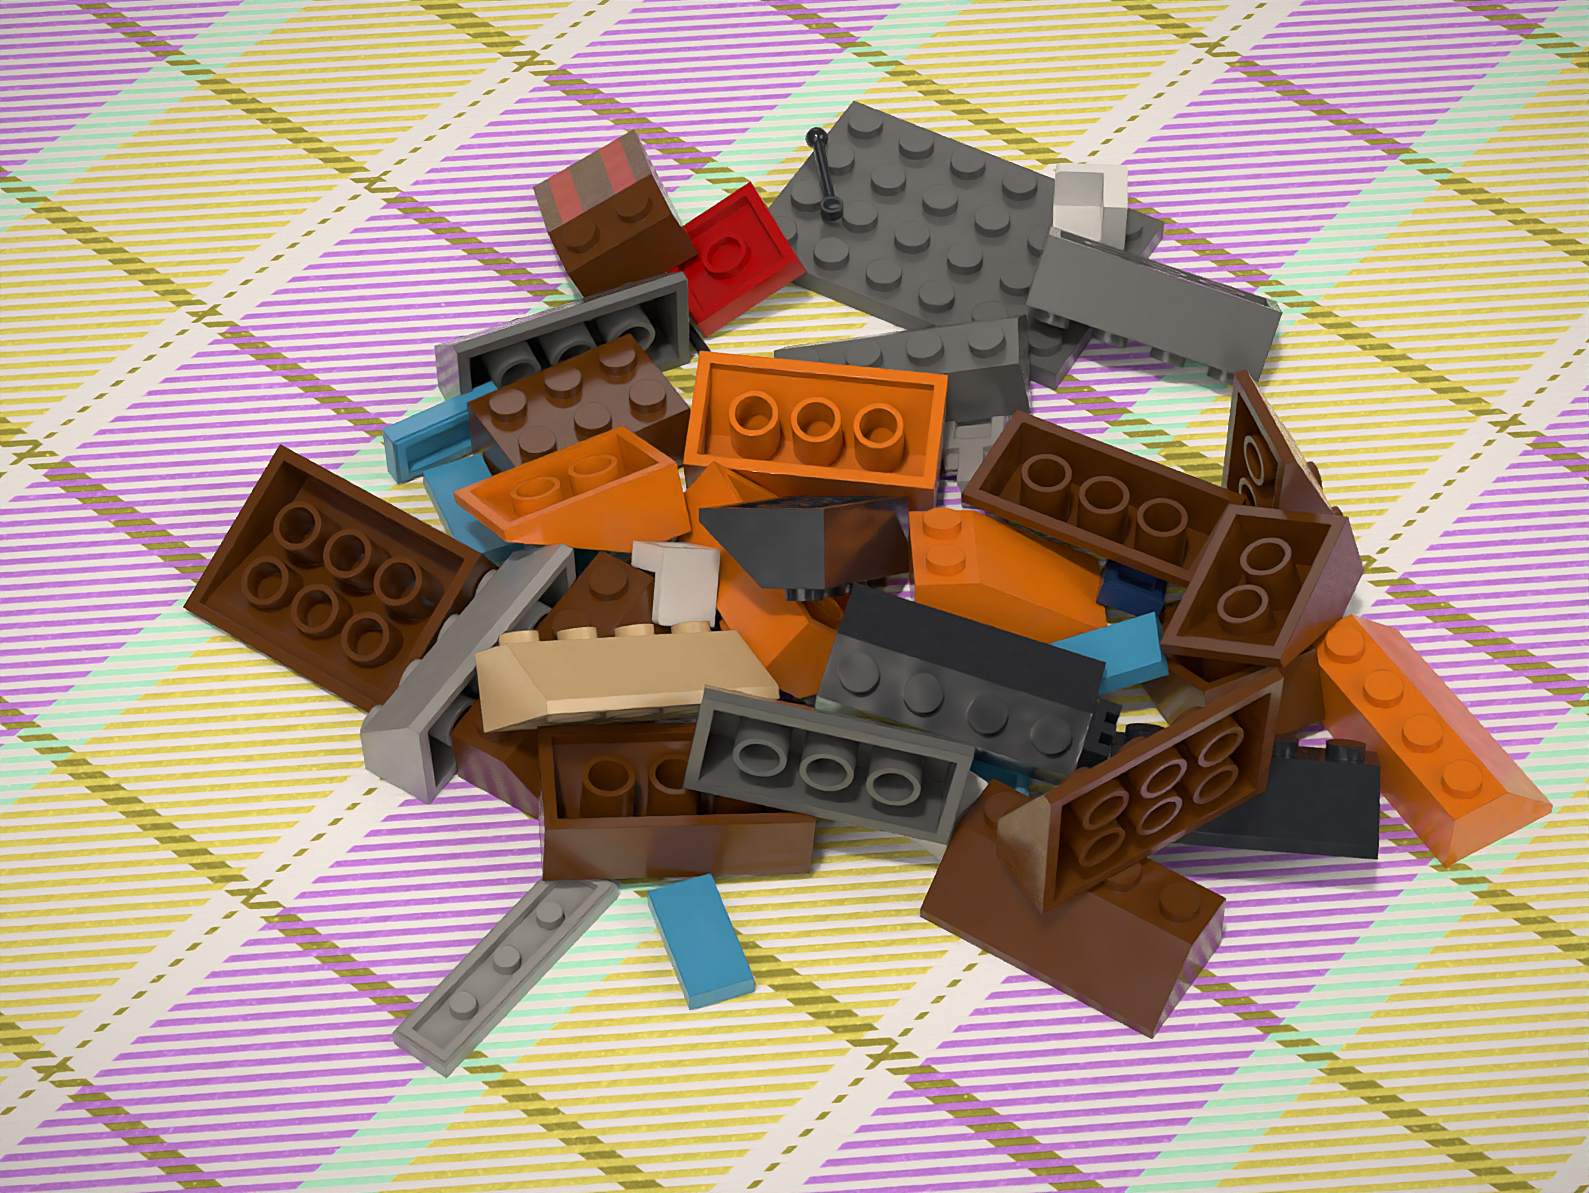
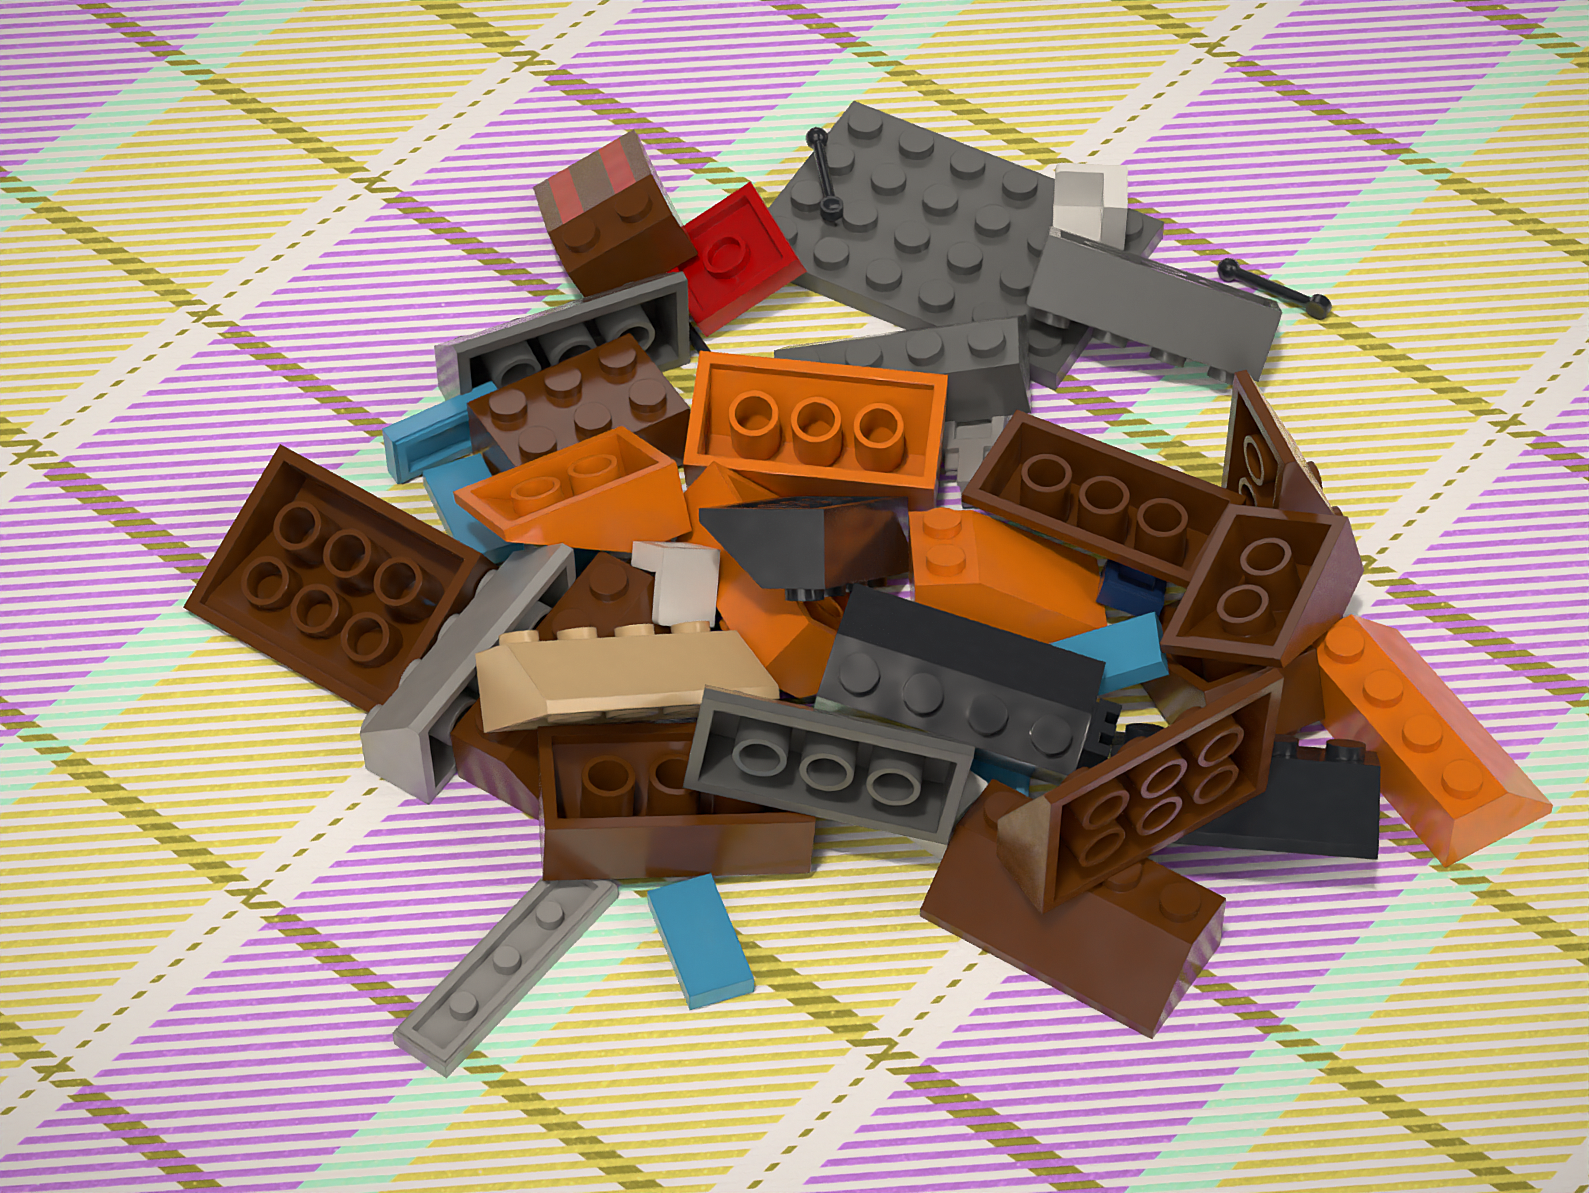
(1317, 305): none -> black hinge

